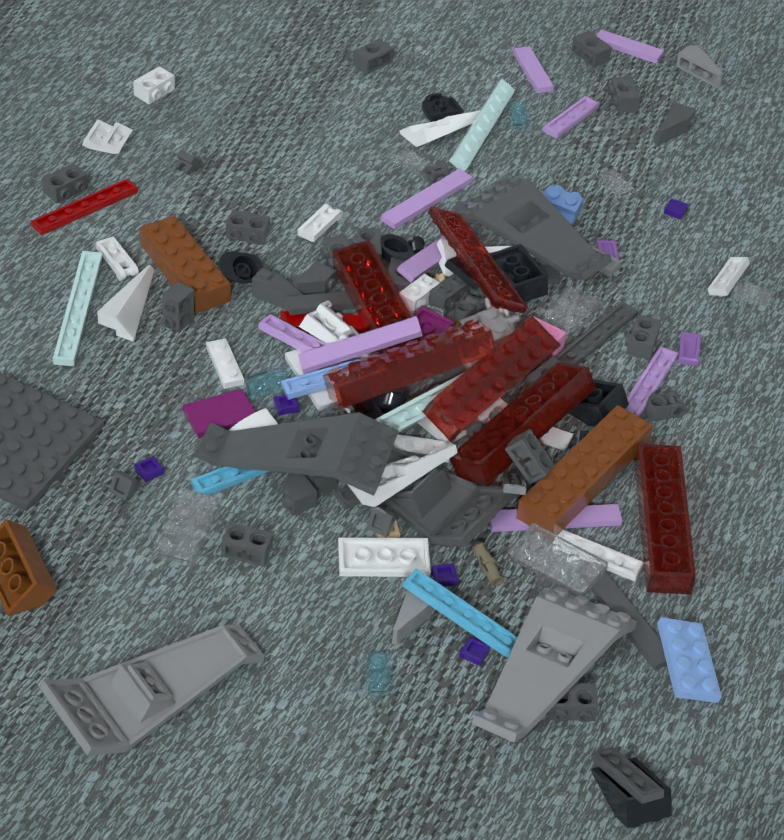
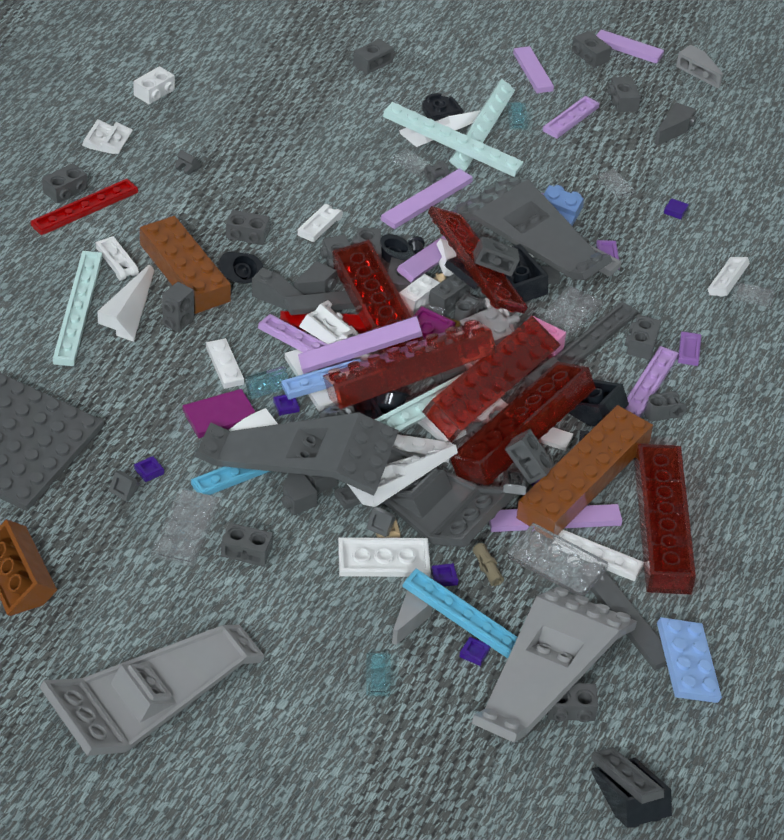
(453, 139): none -> light aqua plate
(496, 256): none -> dark grey brick

